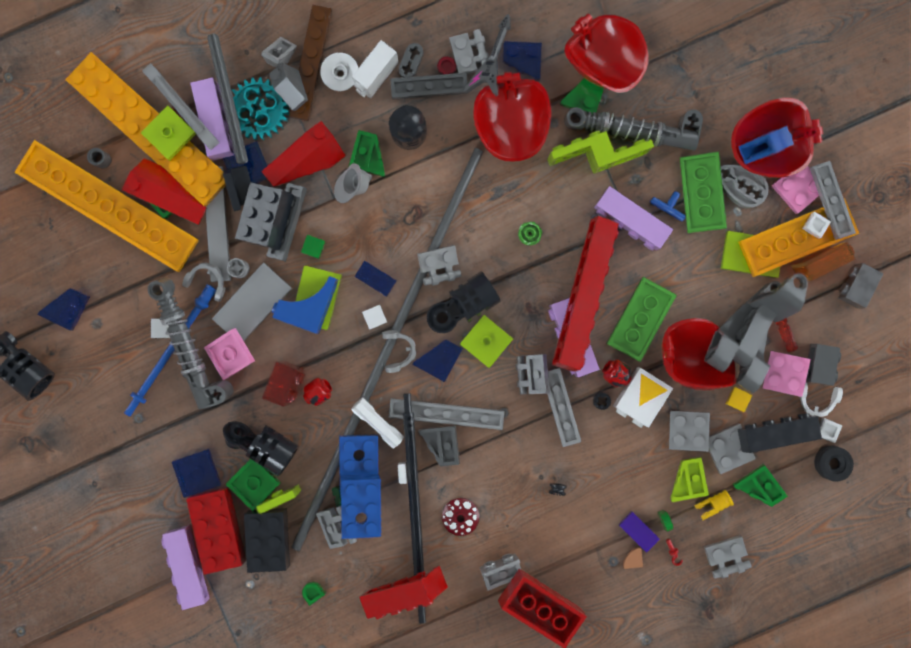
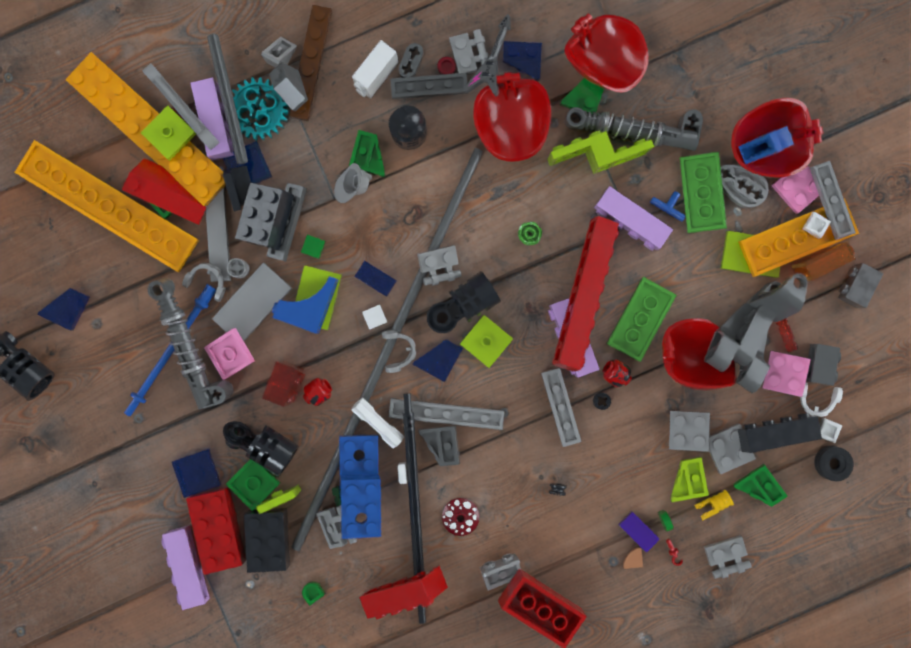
(92, 156): dark grey beam -> none
(158, 330): white tile -> none
(308, 154): red wedge -> none
(335, 63): white dish -> none
(537, 374): flat silver plate -> none
(642, 398): white brick -> none
(738, 399): yellow tile -> none

